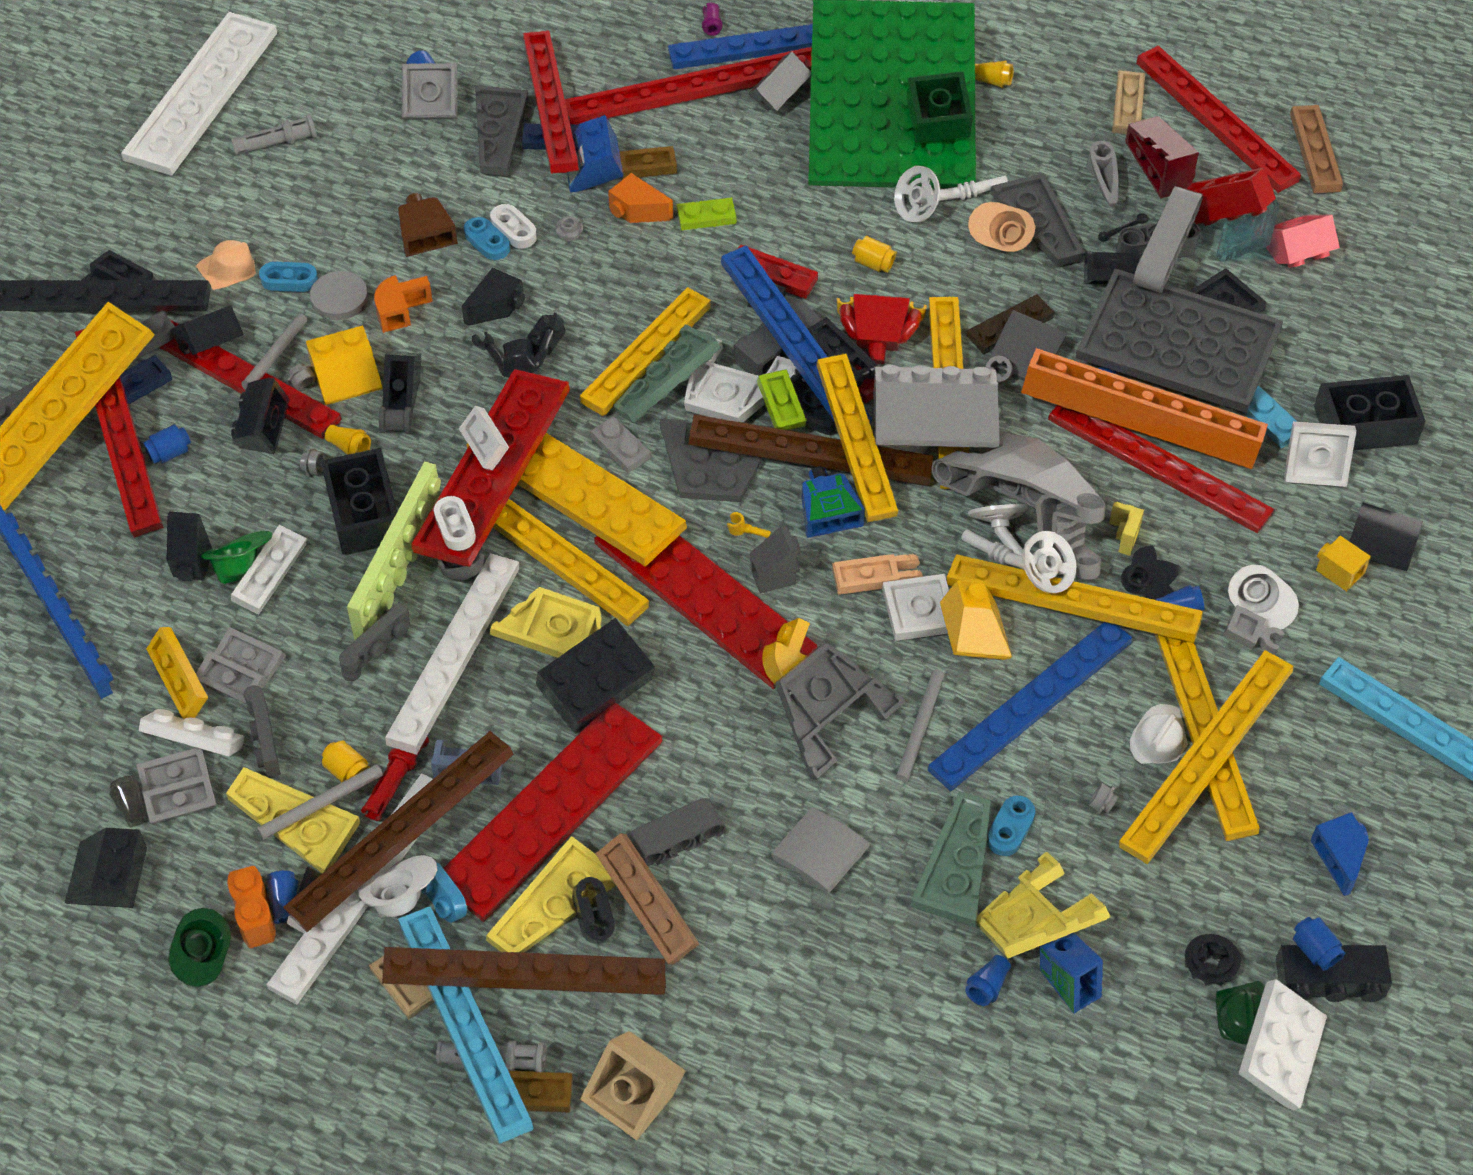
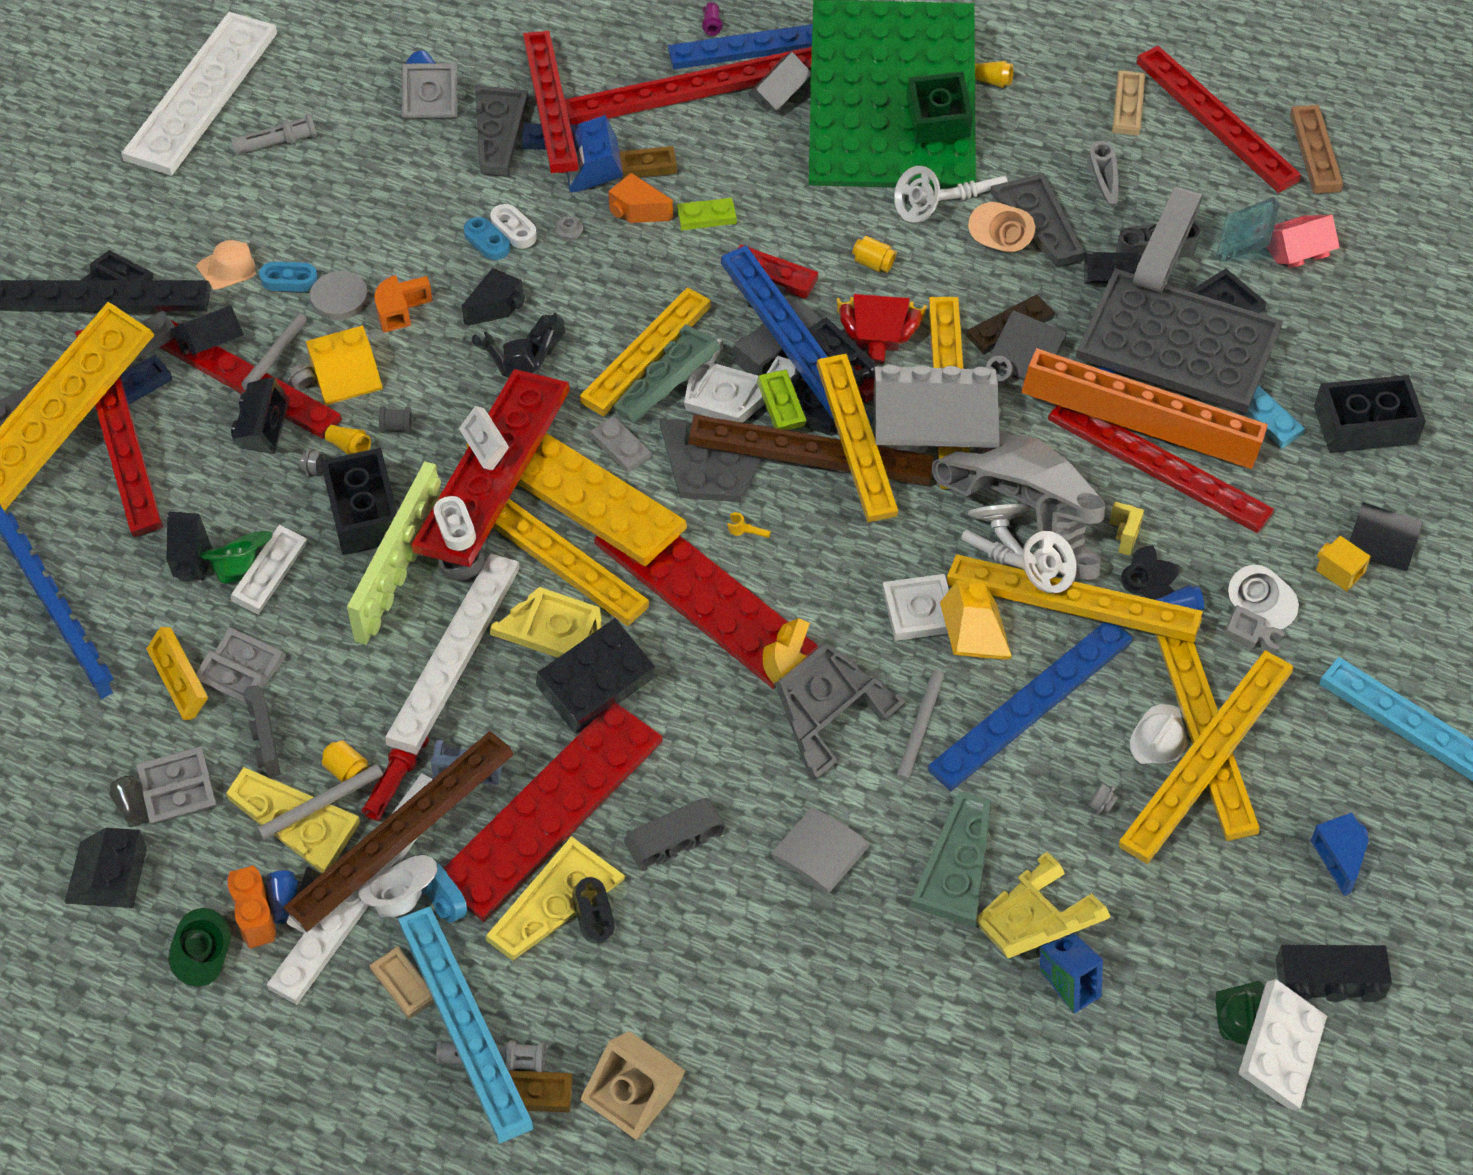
(167, 444): blue brick -> none
(191, 732): white plate -> none
(374, 641): dark grey plate -> none
(401, 379): black slope -> none
(425, 225): reddish brown torso -> none
(523, 970): reddish brown plate -> none
(647, 899): medium nougat plate -> none
(775, 561): dark grey slope -> none
(829, 504): blue torso -> none
(871, 572): light nougat hinge -> none
(986, 983): blue cone -> none
(1011, 823): dark azure plate -> none
(1104, 236): black hinge -> none
(1162, 155): dark red wedge -> none
(1219, 948): black gear -> none
(1233, 196): red brick -> none
(1318, 943): blue brick -> none
(1319, 454): white plate -> none

